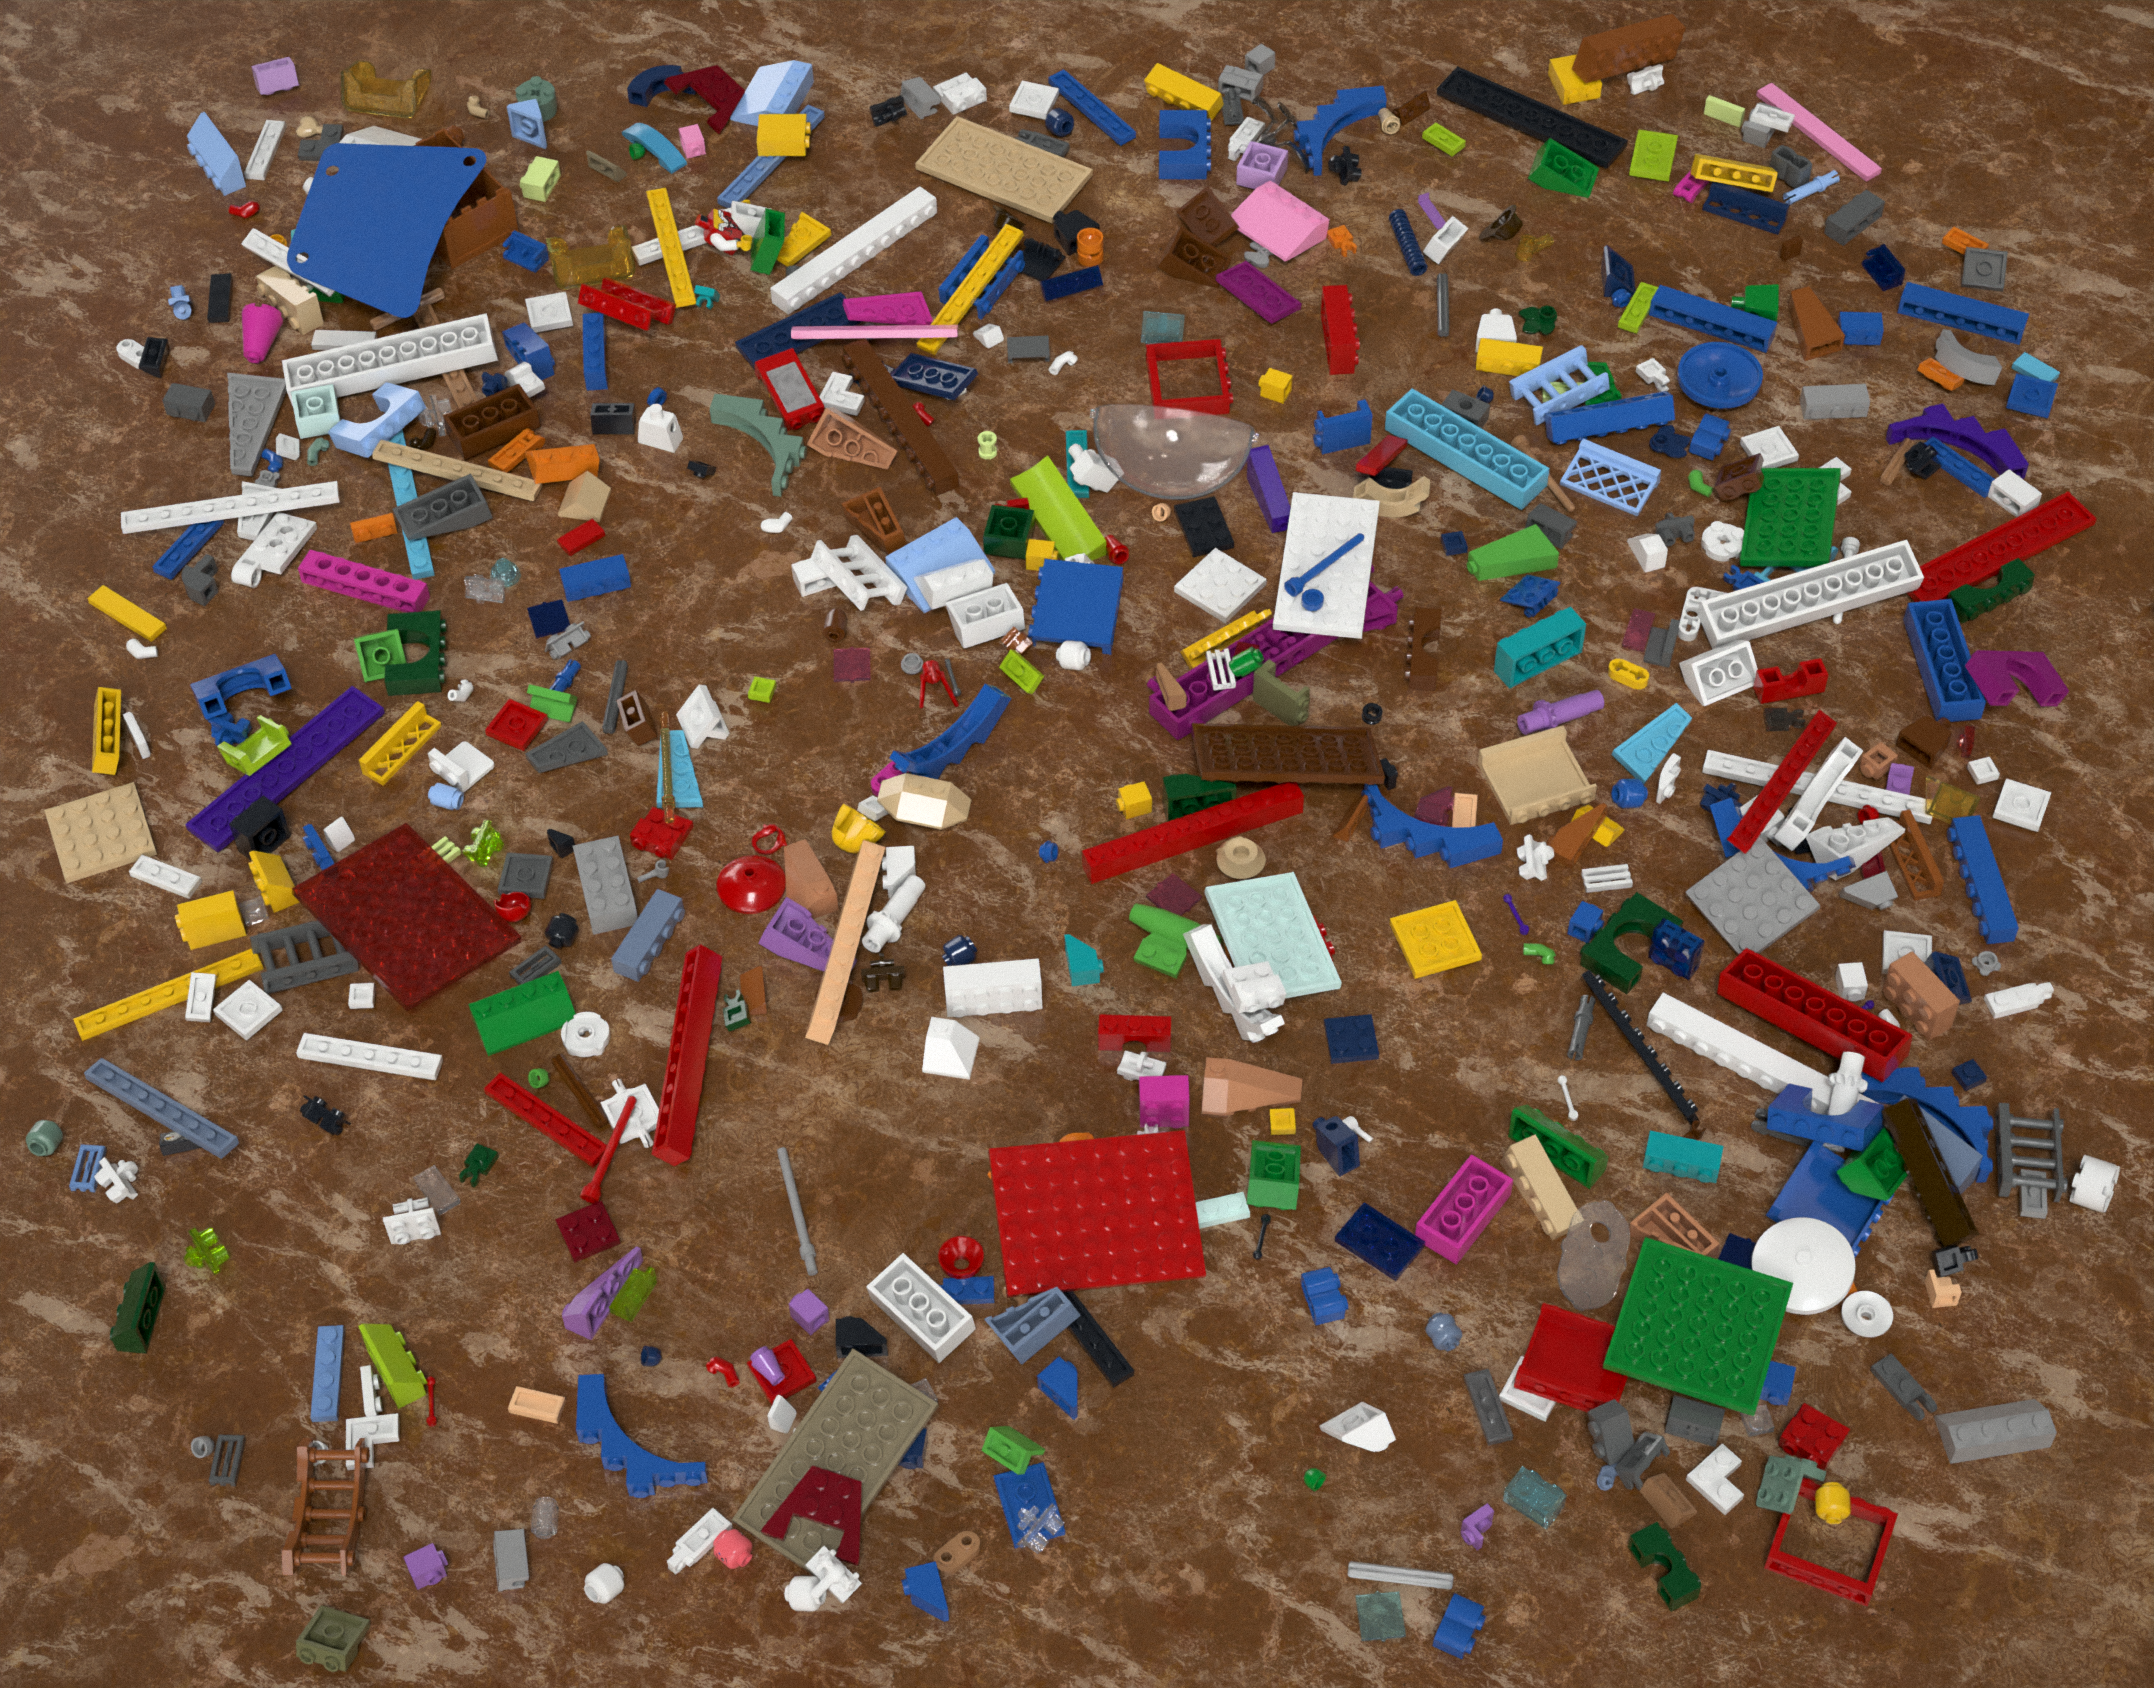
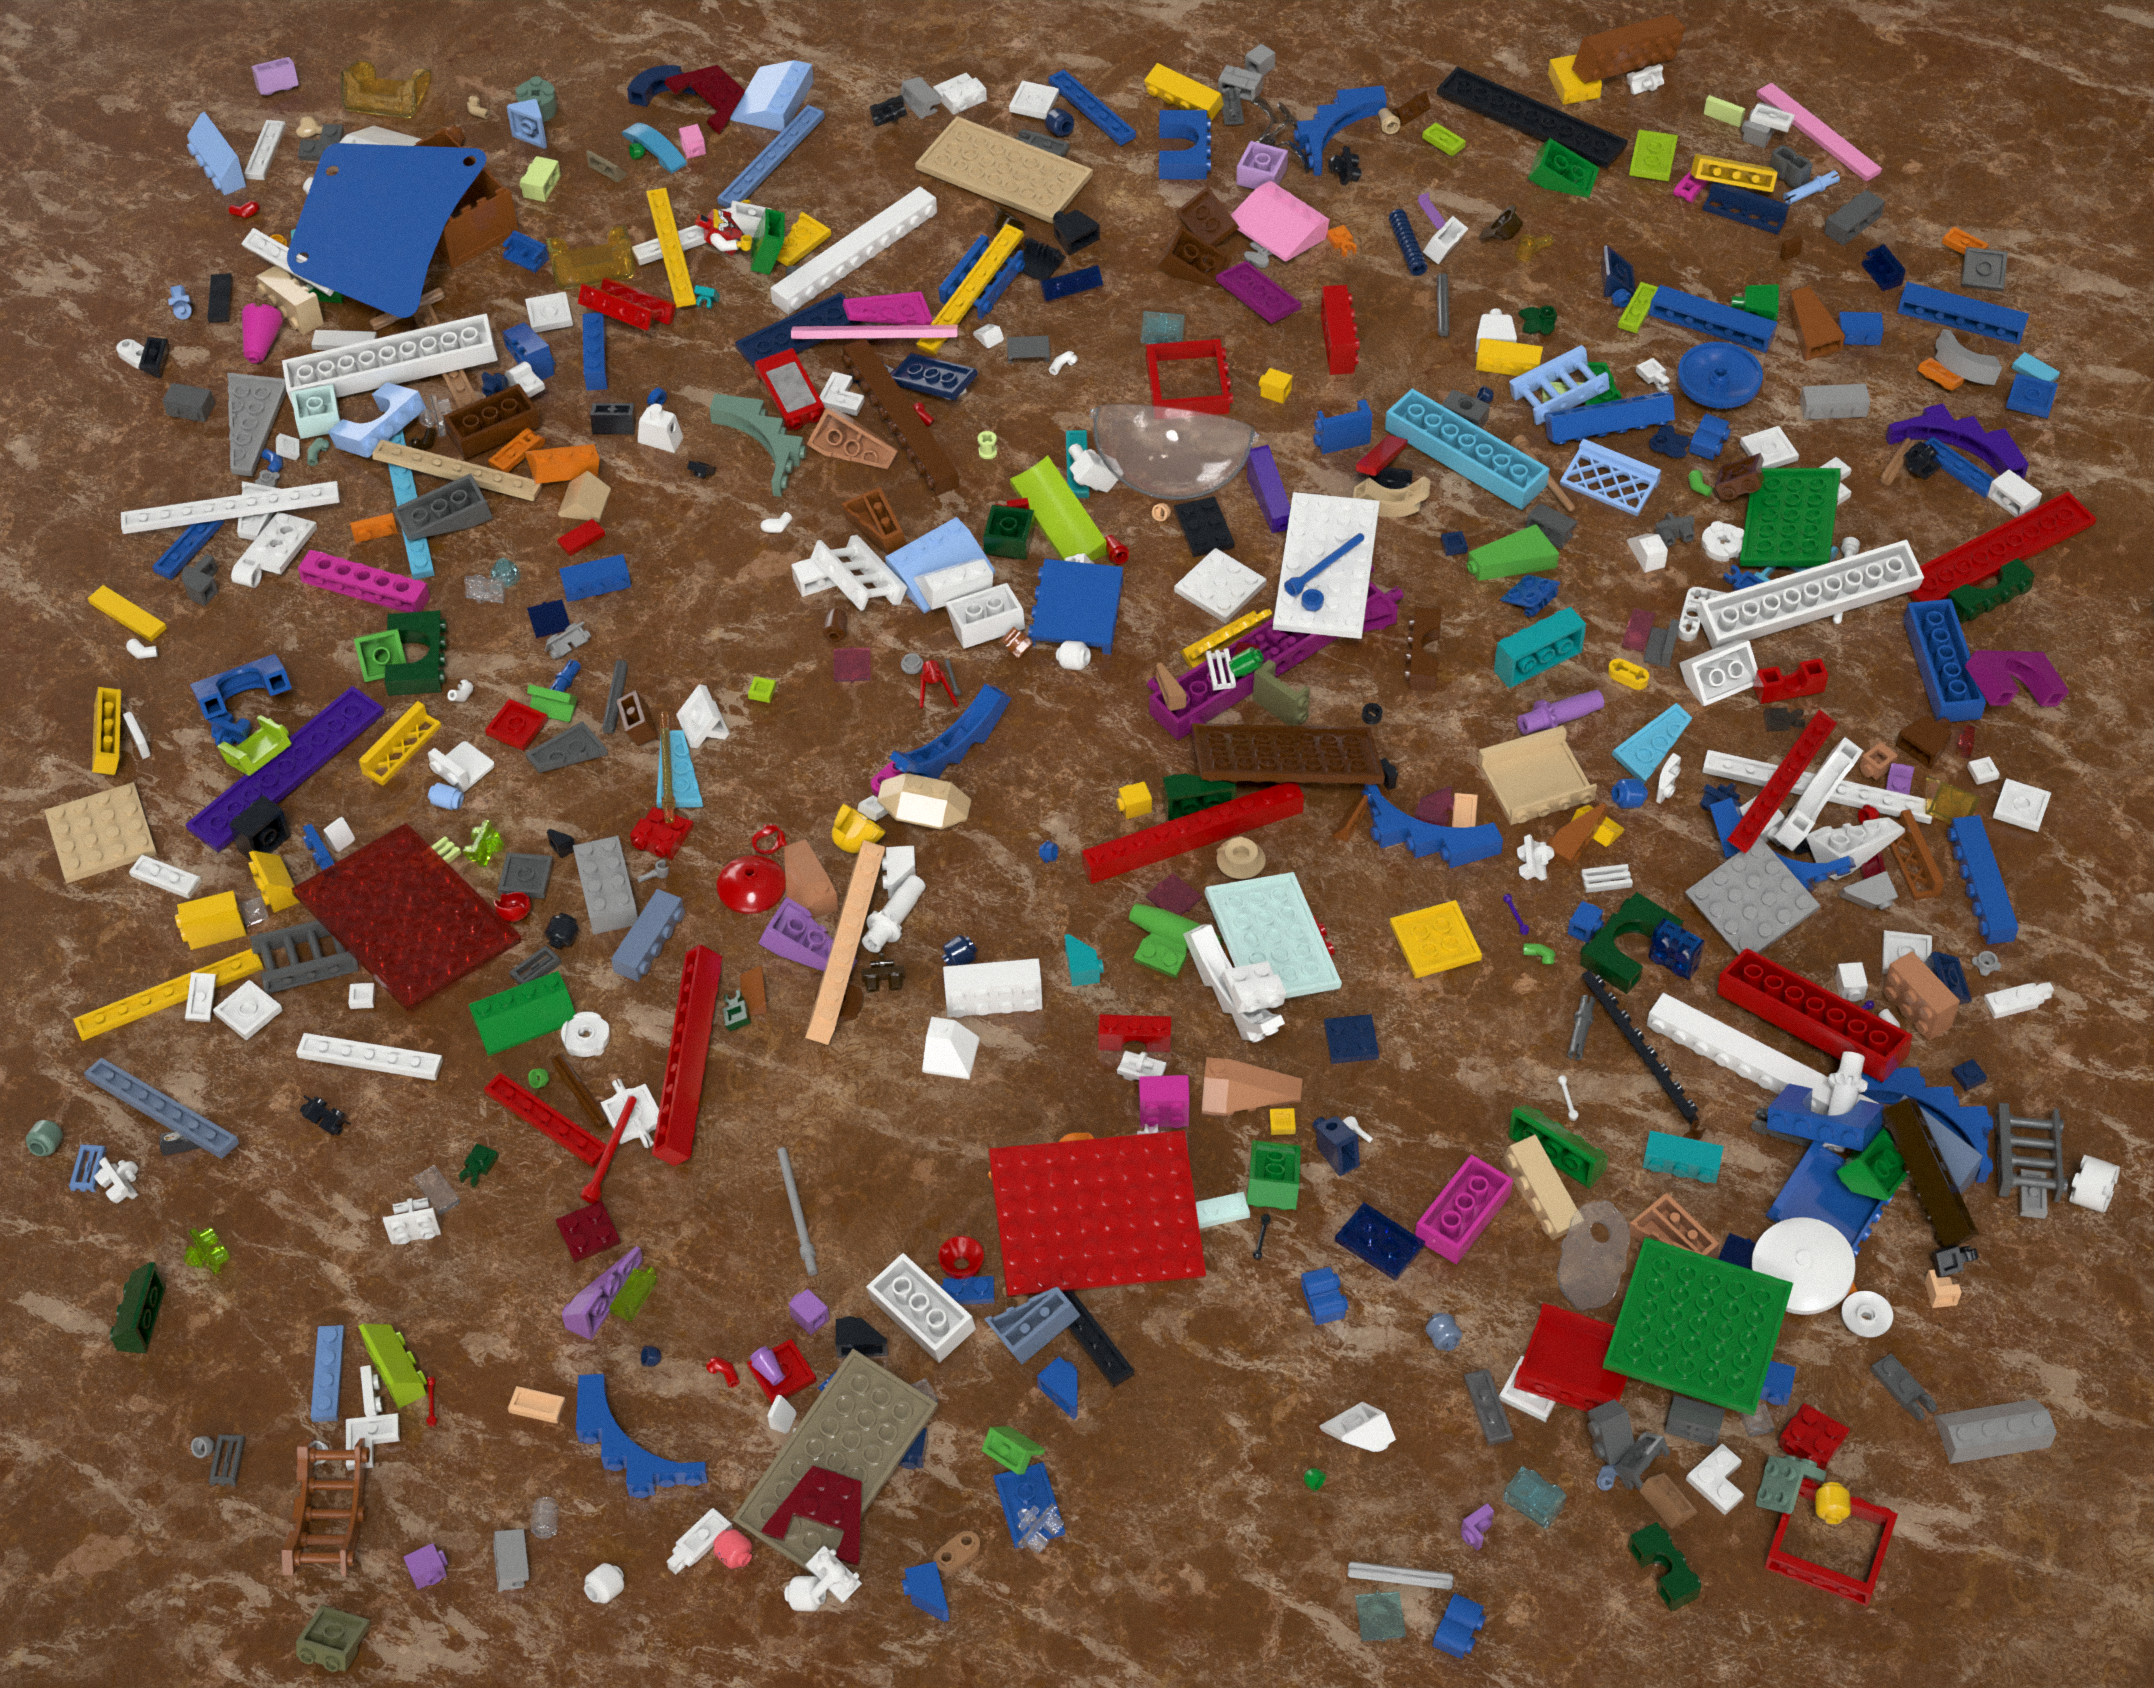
(783, 134): yellow brick -> none
(1021, 671): lime plate -> none
(1038, 551): yellow brick -> none
(1090, 247): orange wheel -> none
(1247, 132): white hinge -> none

